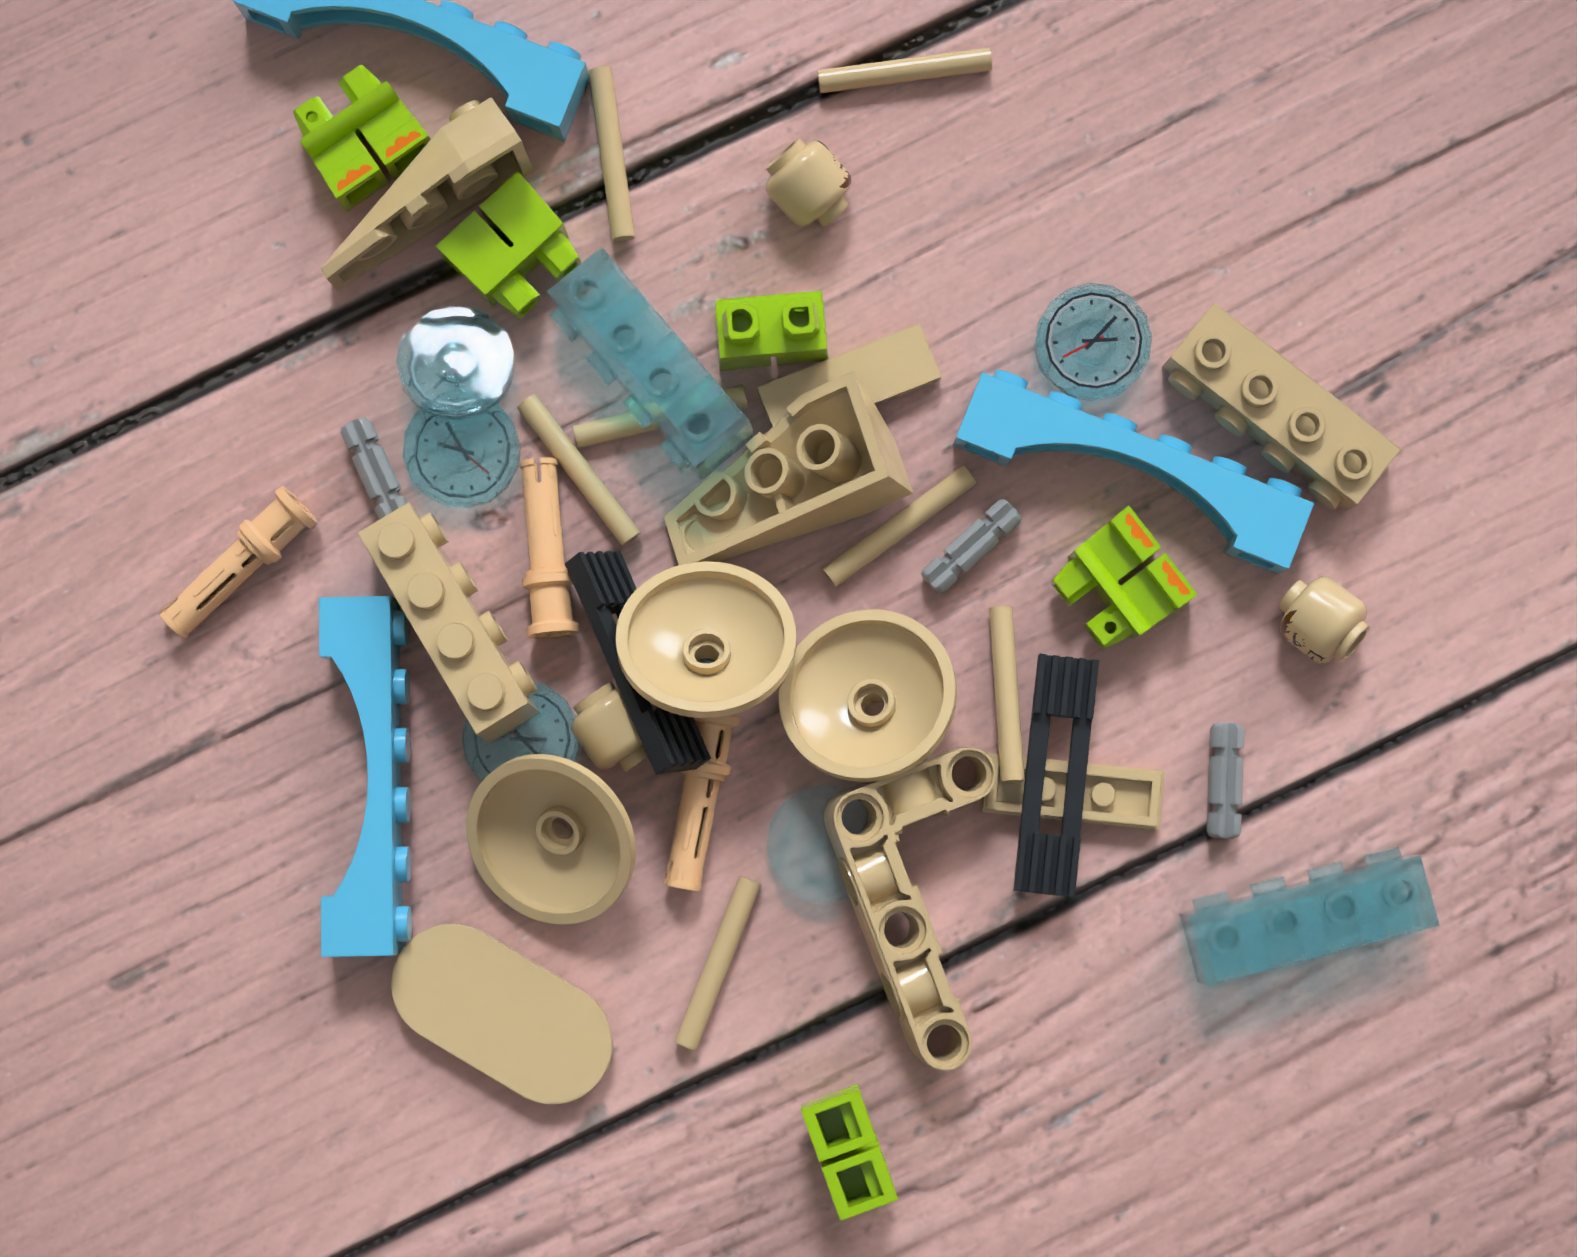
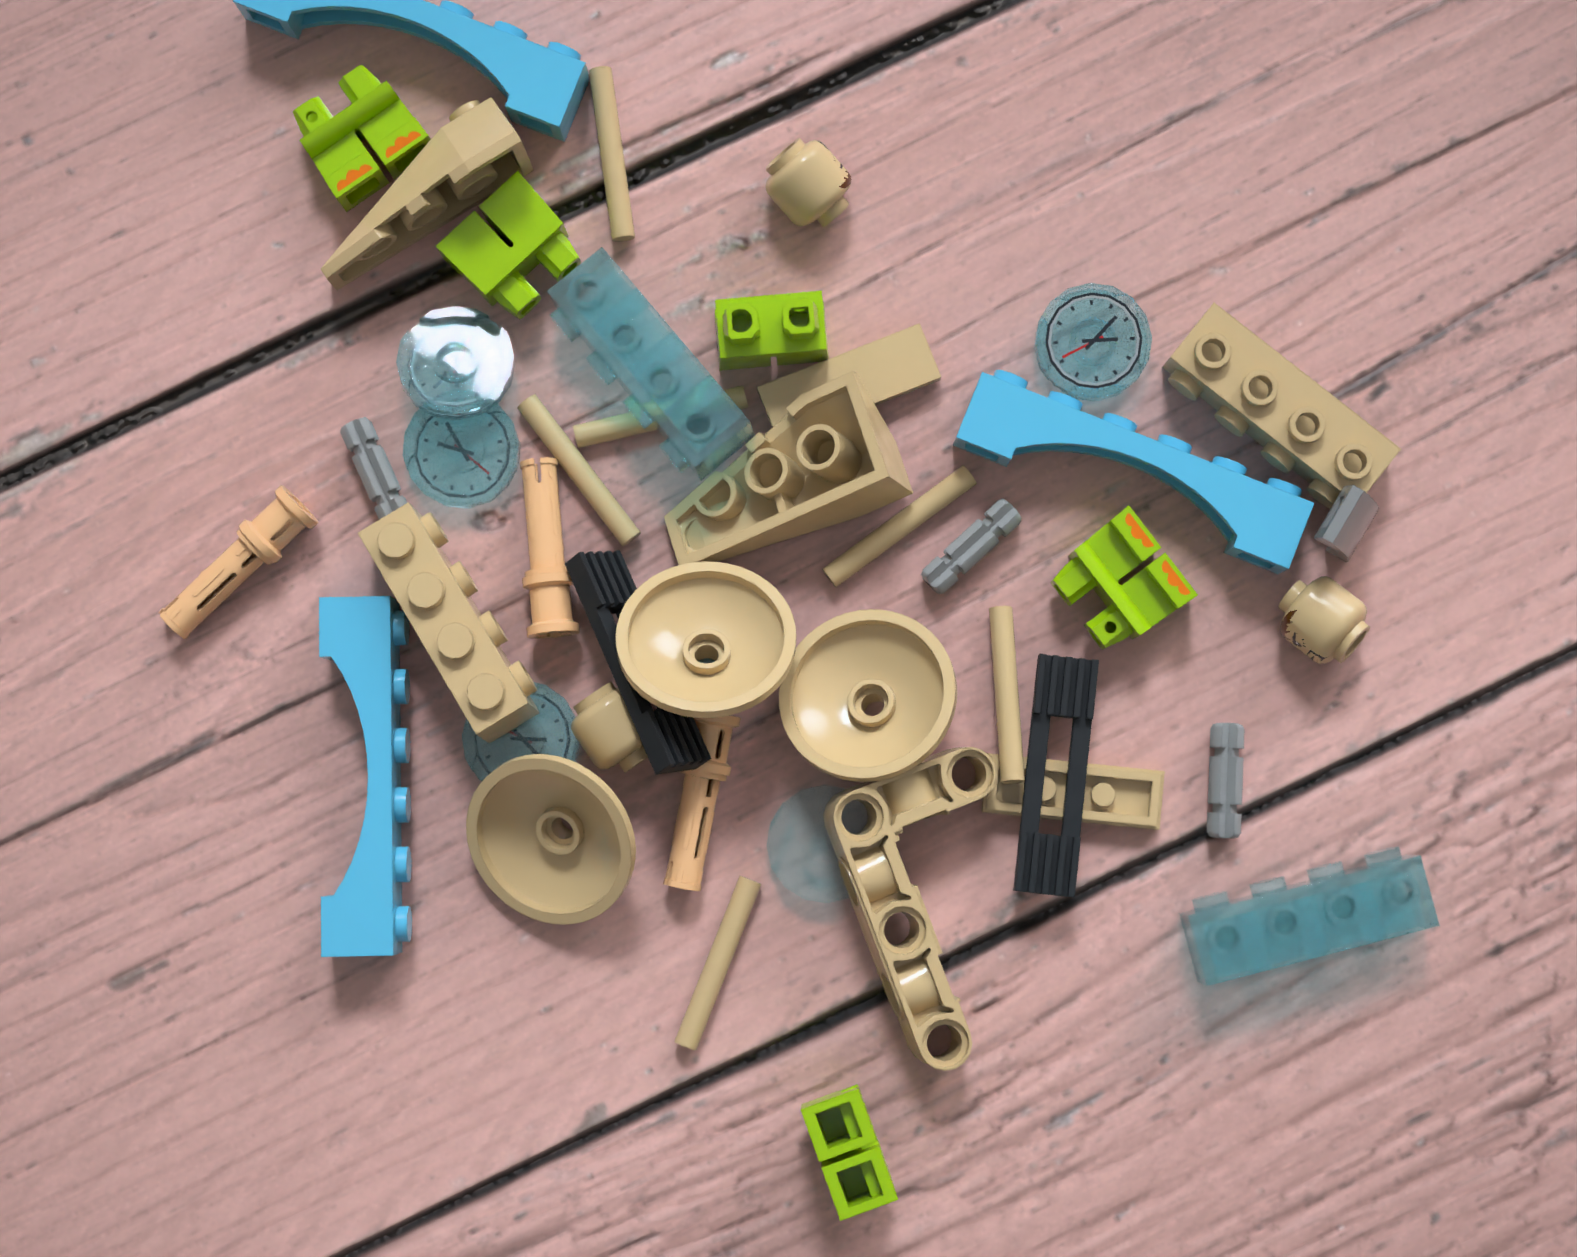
(502, 1013): tan tile -> none
(904, 70): tan bar -> none
(1347, 522): none -> light grey slope

